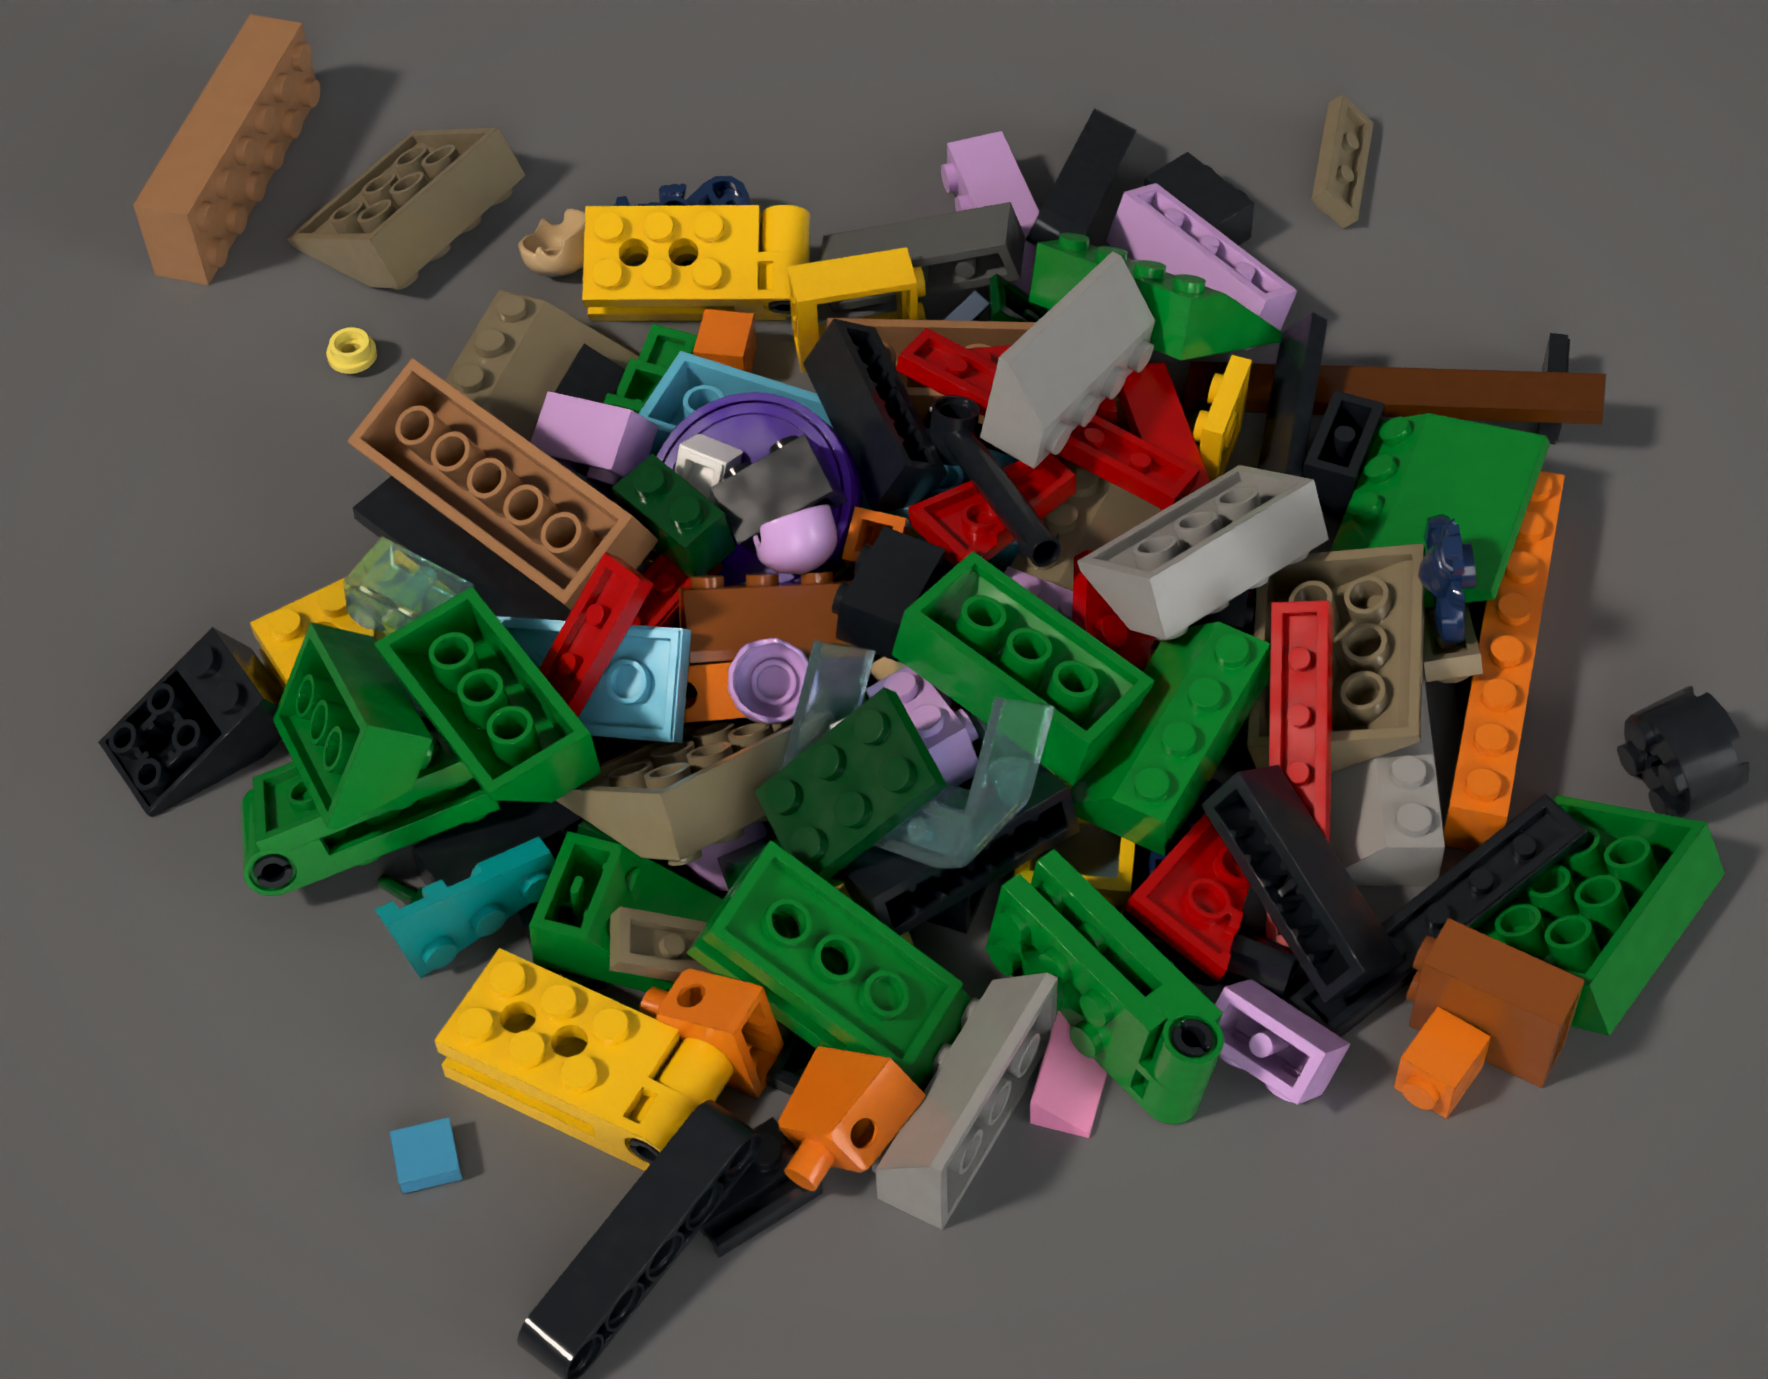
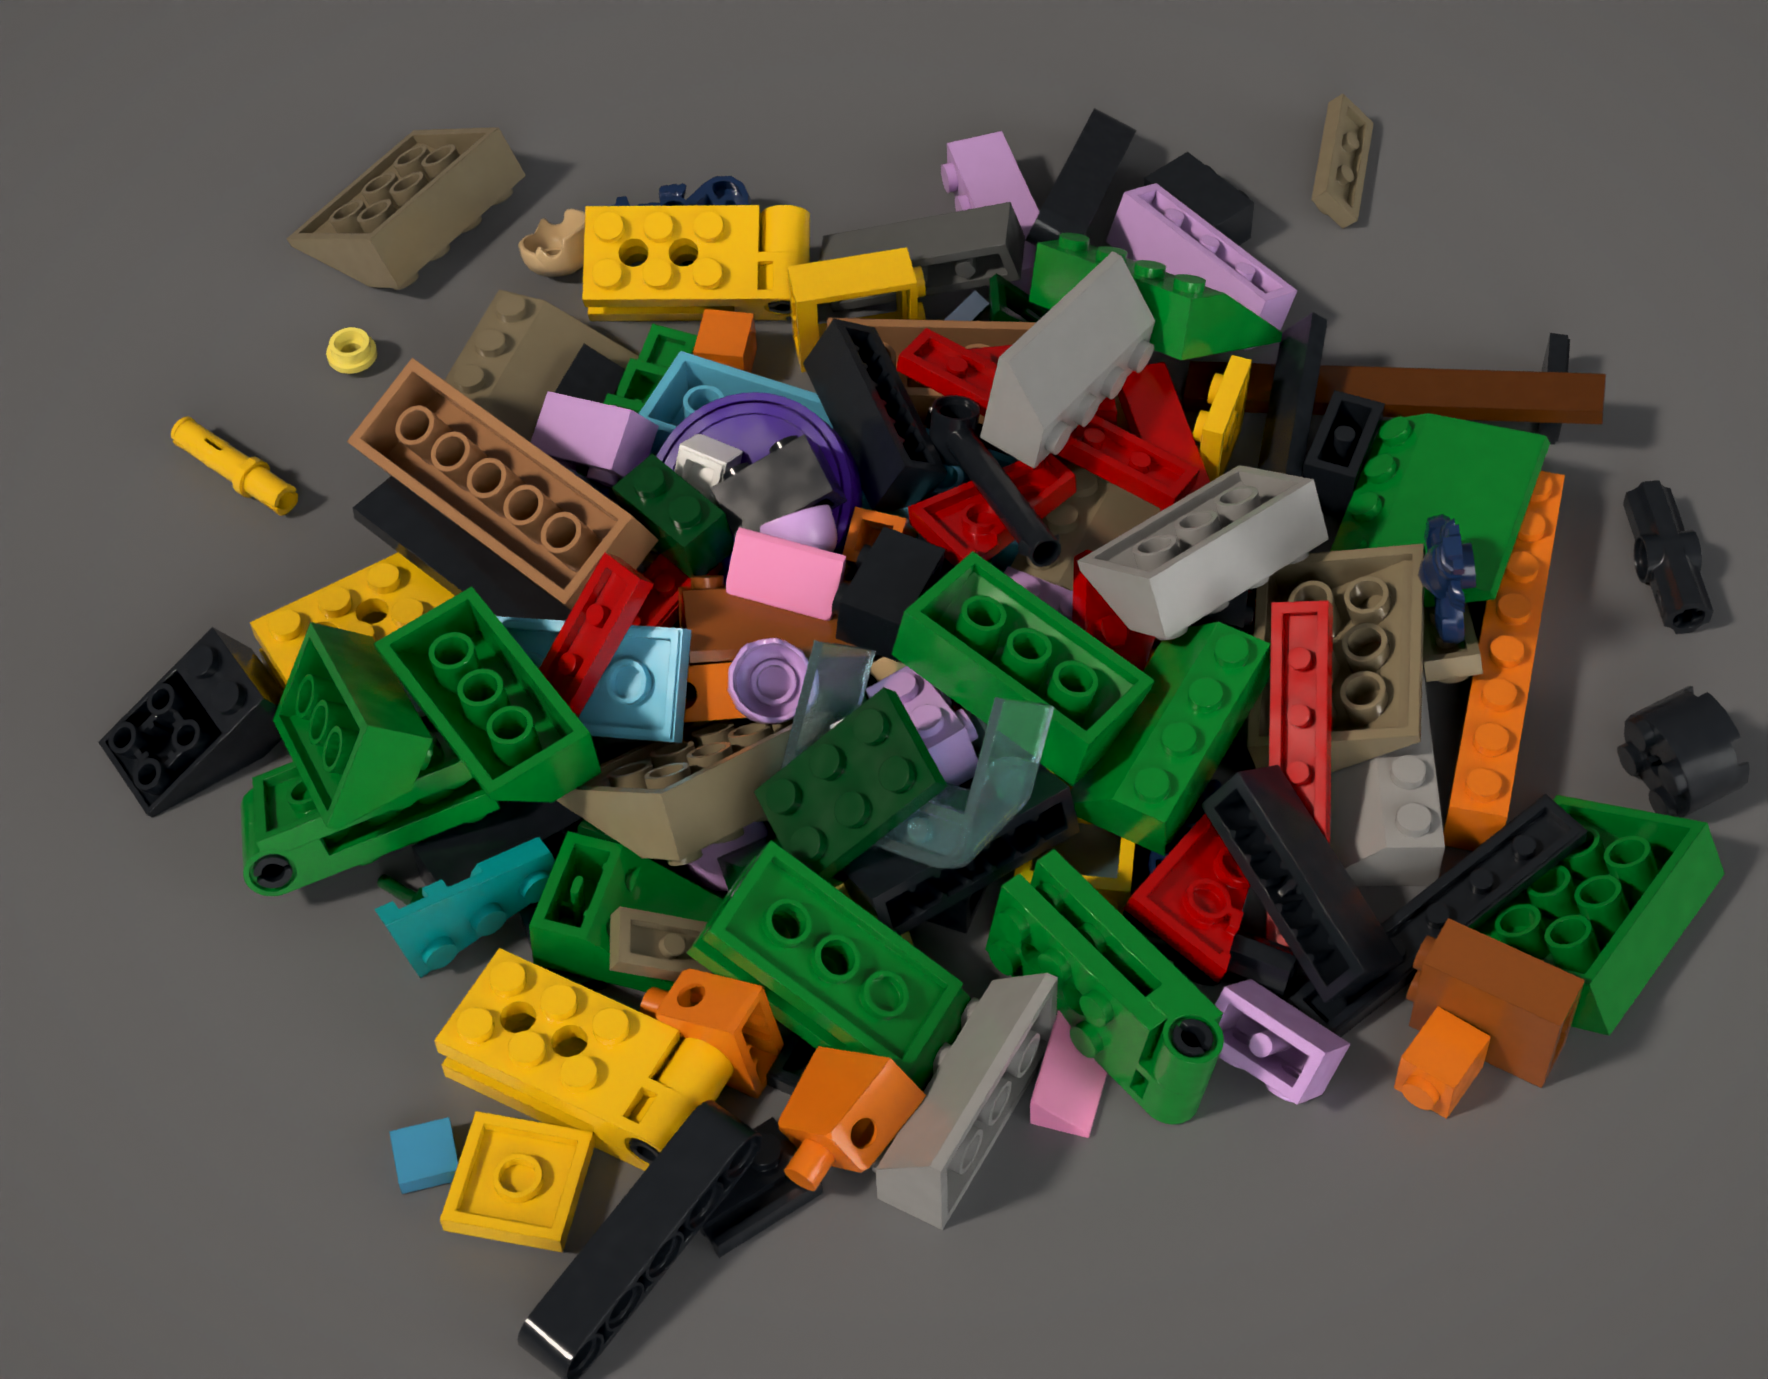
(227, 150): medium nougat brick -> none
(248, 474): none -> yellow pin
(396, 587): clear light blue brick -> none
(518, 1181): none -> yellow plate
(784, 574): none -> bright pink slope
(1667, 557): none -> black piece

